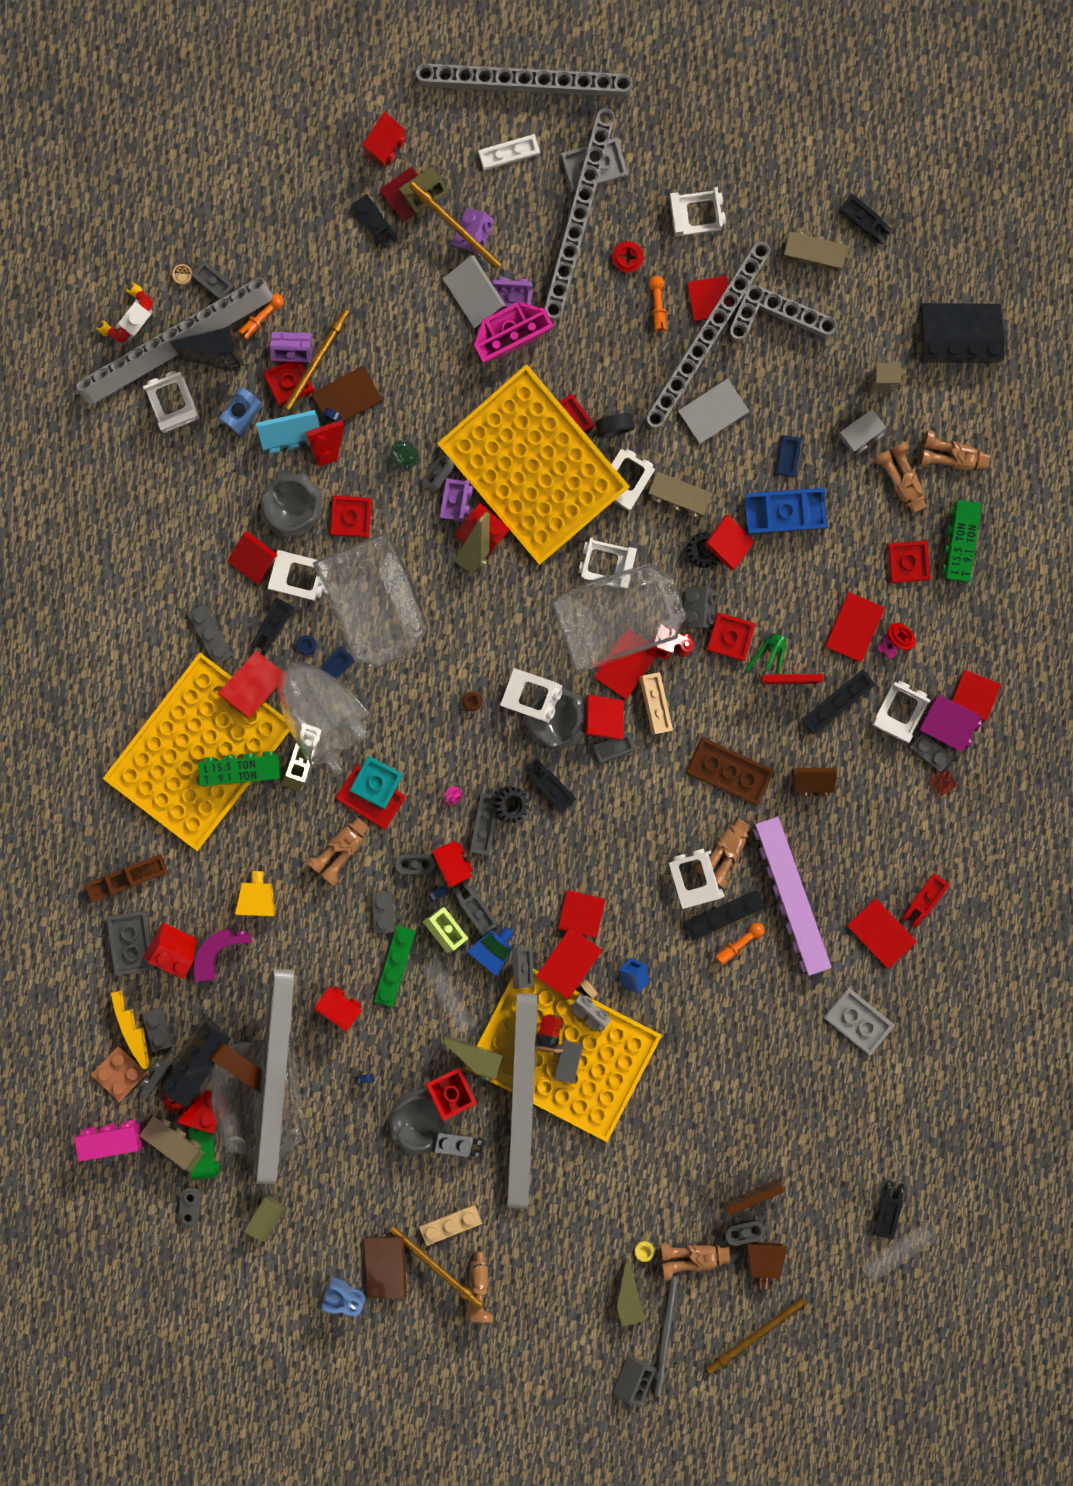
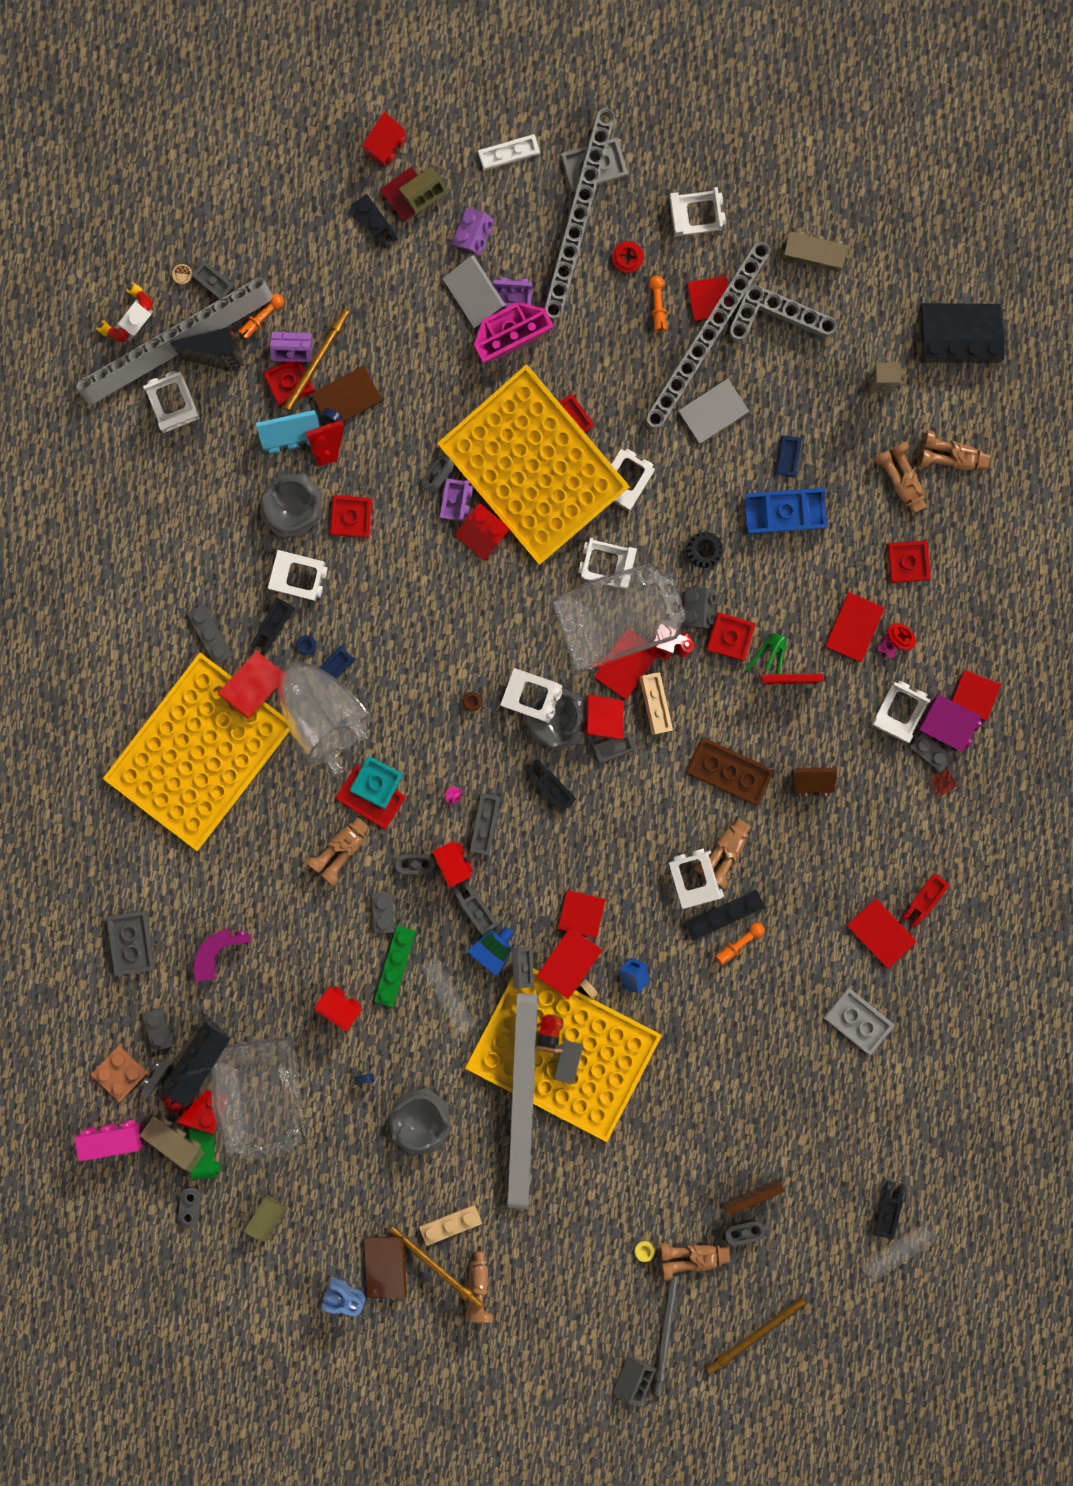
(126, 878): reddish brown slope -> none
(134, 1036): yellow slope -> none
(171, 950): red slope -> none
(238, 1066): reddish brown slope -> none
(240, 769): green brick -> none
(241, 411): medium blue piece -> none
(252, 558): red tile -> none
(256, 897): yellow torso -> none
(273, 1076): light grey beam -> none
(296, 770): olive slope -> none
(373, 600): clear windscreen -> none
(404, 455): clear green head -> none
(426, 198): pearl gold bar -> none
(438, 894): dark blue tile -> none
(445, 930): yellowish green brick -> none
(450, 1094): red slope -> none
(456, 1144): hinge -> none
(476, 548): olive slope -> none
(478, 1059): olive slope -> none
(499, 804): black tyre -> none
(515, 74): light grey beam -> none
(584, 1006): light grey hinge -> none
(615, 425): black tyre -> none
(628, 1302): olive slope -> none
(679, 495): dark tan brick -> none
(729, 542): red tile -> none
(765, 1261): reddish brown torso -> none
(792, 895): lavender brick -> none
(838, 701): black plate -> none
(862, 431): light grey brick -> none
(864, 218): black hinge -> none
(962, 541): green brick -> none

